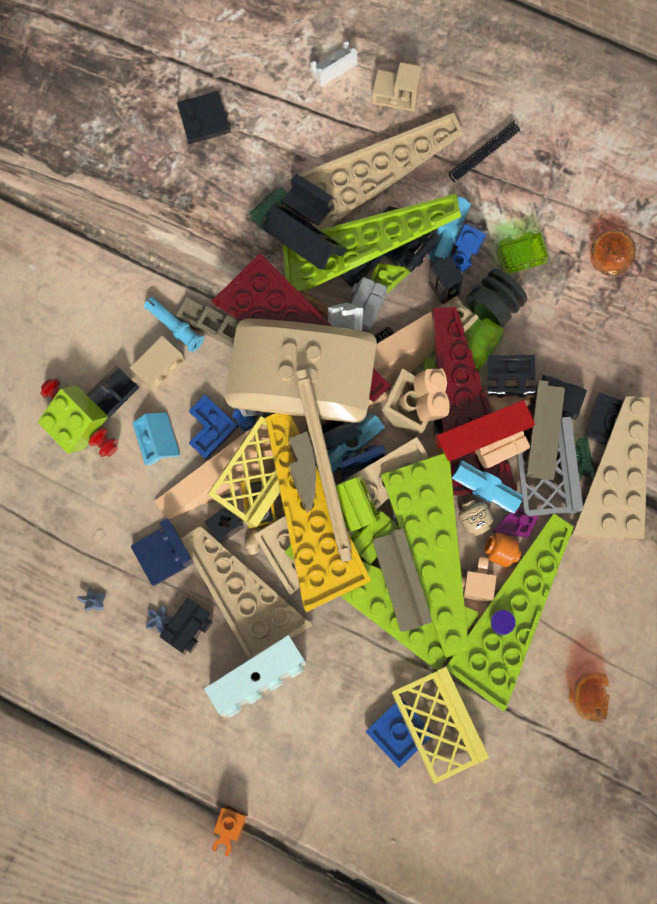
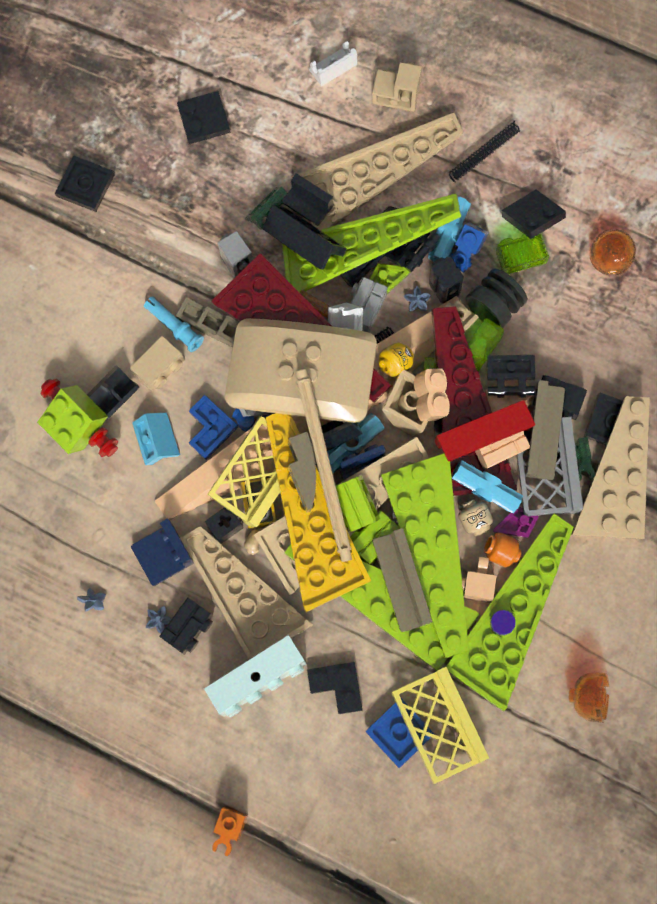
(84, 183): none -> black plate
(234, 253): none -> light grey brick
(342, 680): none -> black plate
(395, 359): none -> yellow head
(417, 299): none -> sand blue plant
(533, 214): none -> black plate

